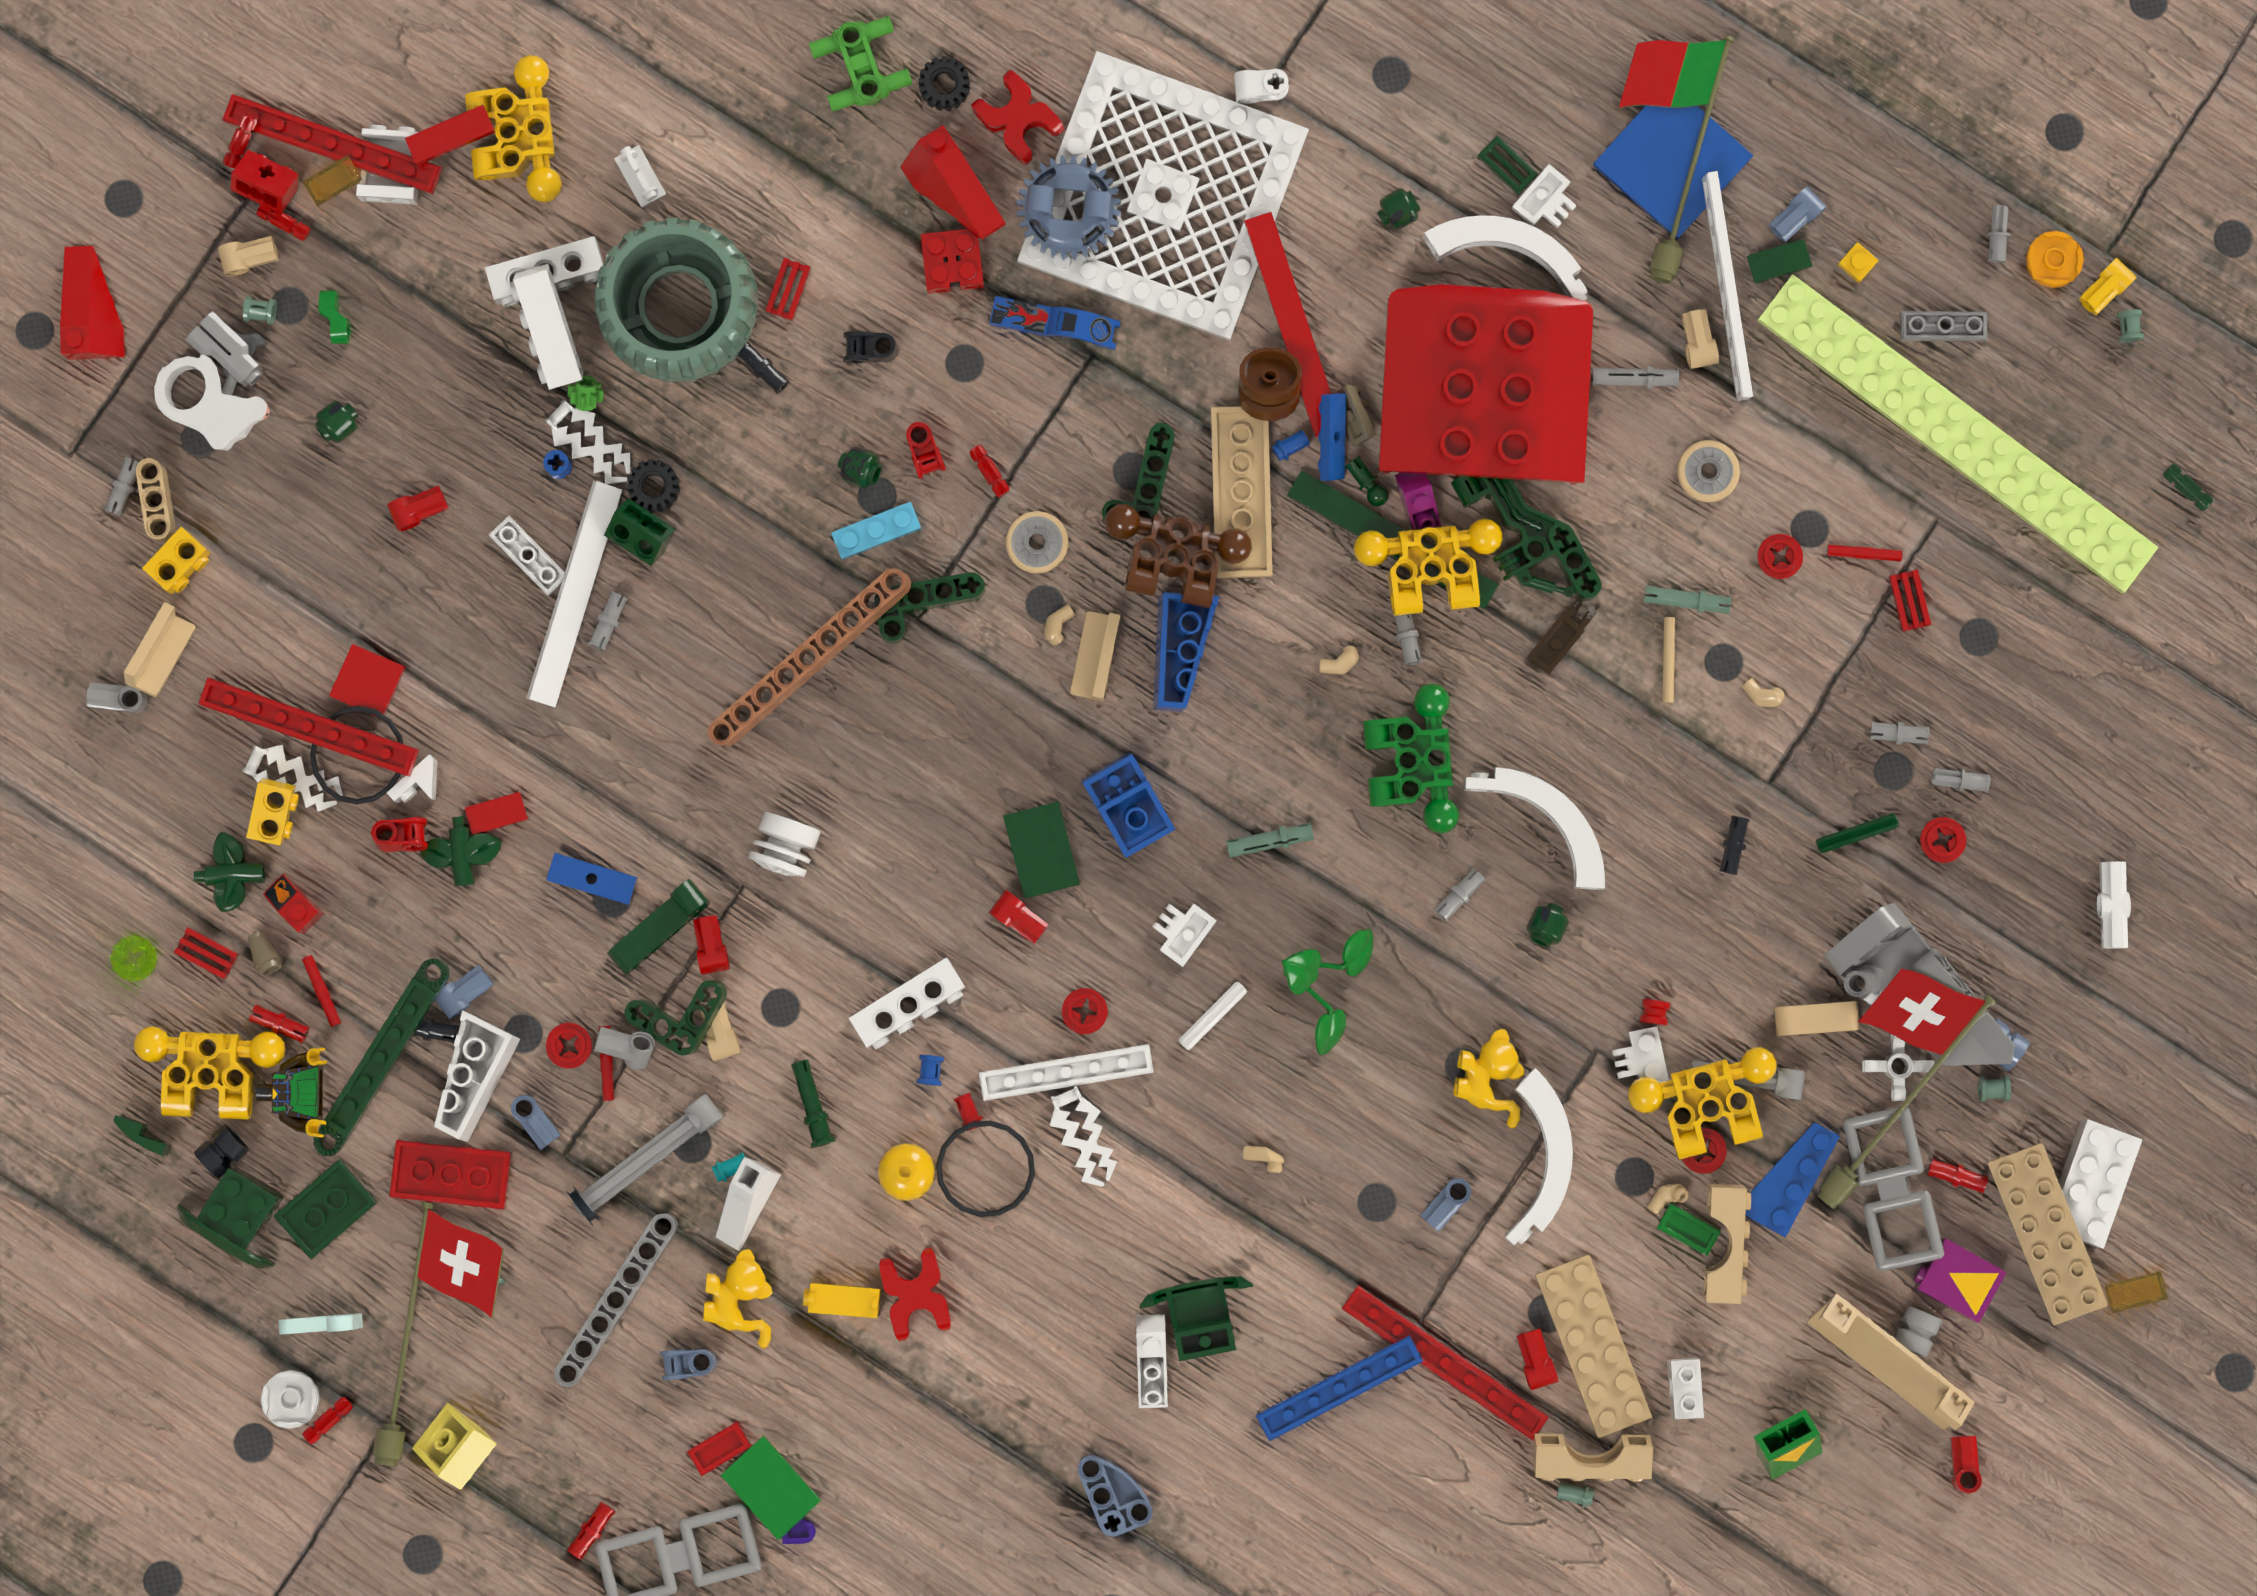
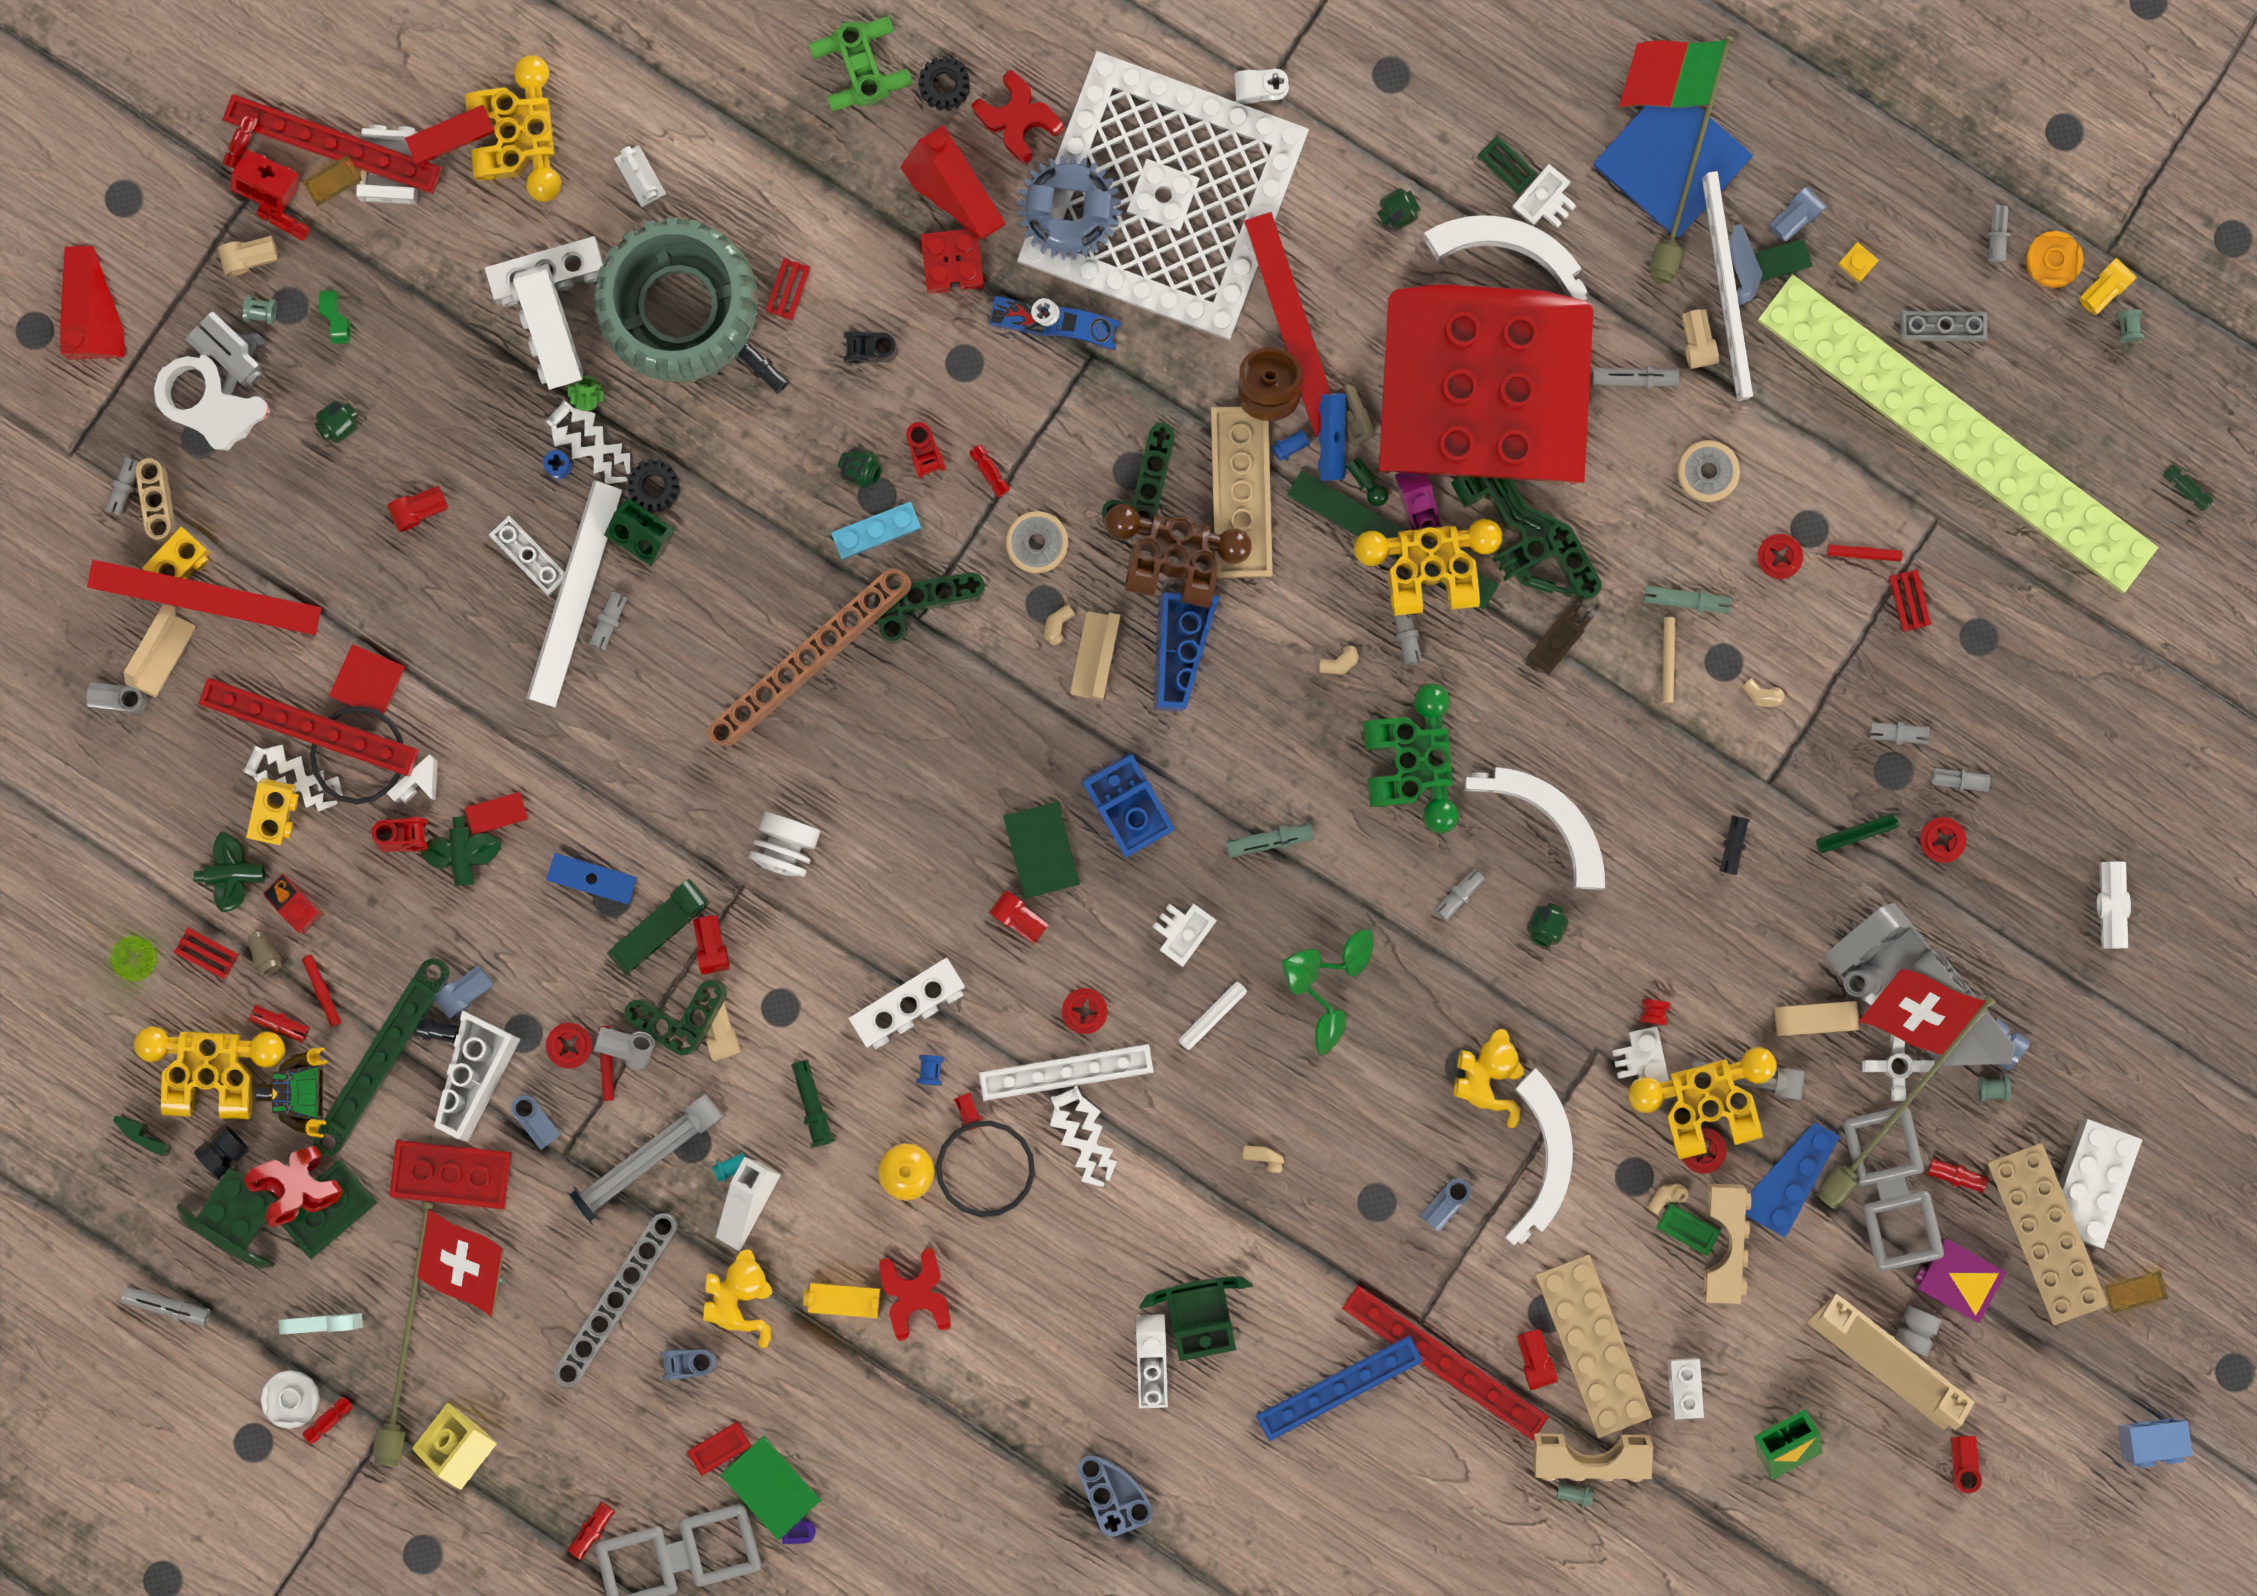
(178, 1310): none -> light grey pin
(203, 597): none -> red tile
(293, 1186): none -> piece
(1053, 309): none -> white bush
(1744, 264): none -> sand blue piece
(2154, 1441): none -> medium blue brick

